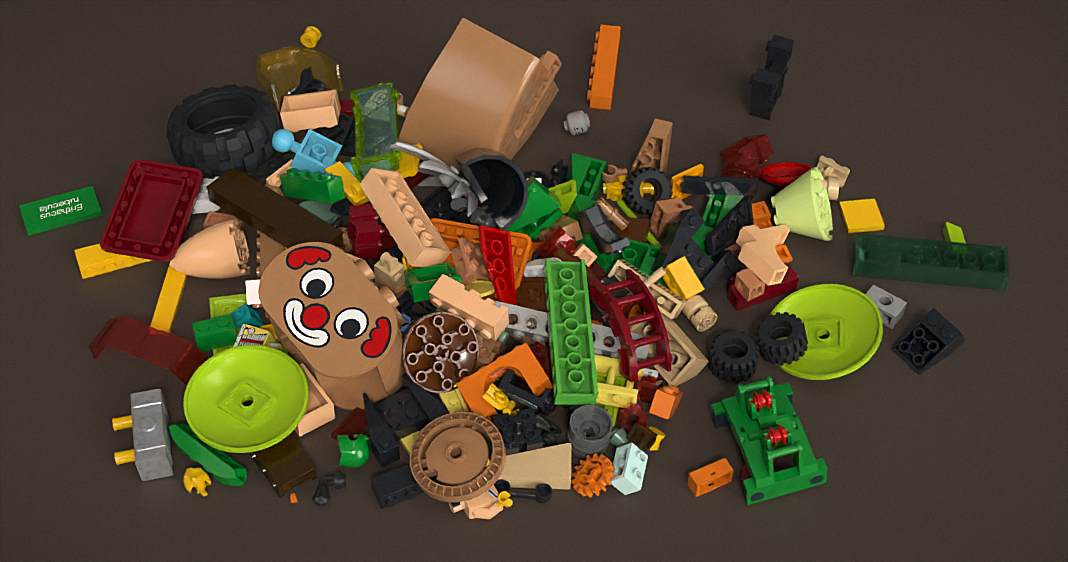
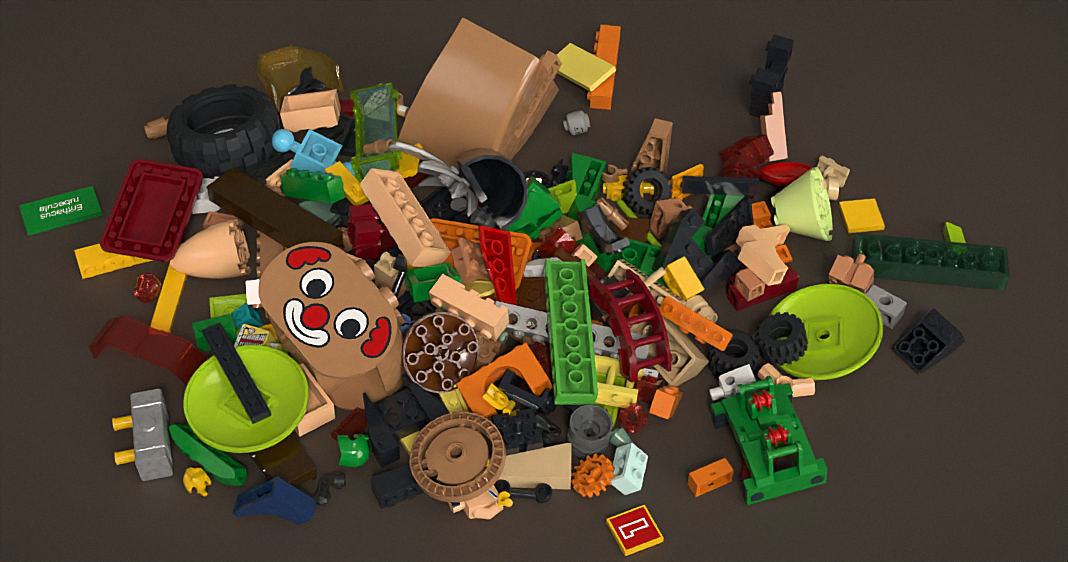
(147, 288): none -> clear red head
(156, 128): none -> medium nougat brick
(236, 373): none -> black tile
(276, 499): none -> dark blue arch
(310, 37): yellow wheel -> none
(378, 147): none -> medium nougat pin
(400, 265): none -> black bar
(583, 67): none -> light yellow tile
(634, 530): none -> red tile
(645, 437): dark brown leg -> none
(695, 323): none -> orange bracket
(729, 382): none -> white torso
(774, 127): none -> piece
(800, 387): none -> light nougat piece
(854, 275): none -> nougat brick

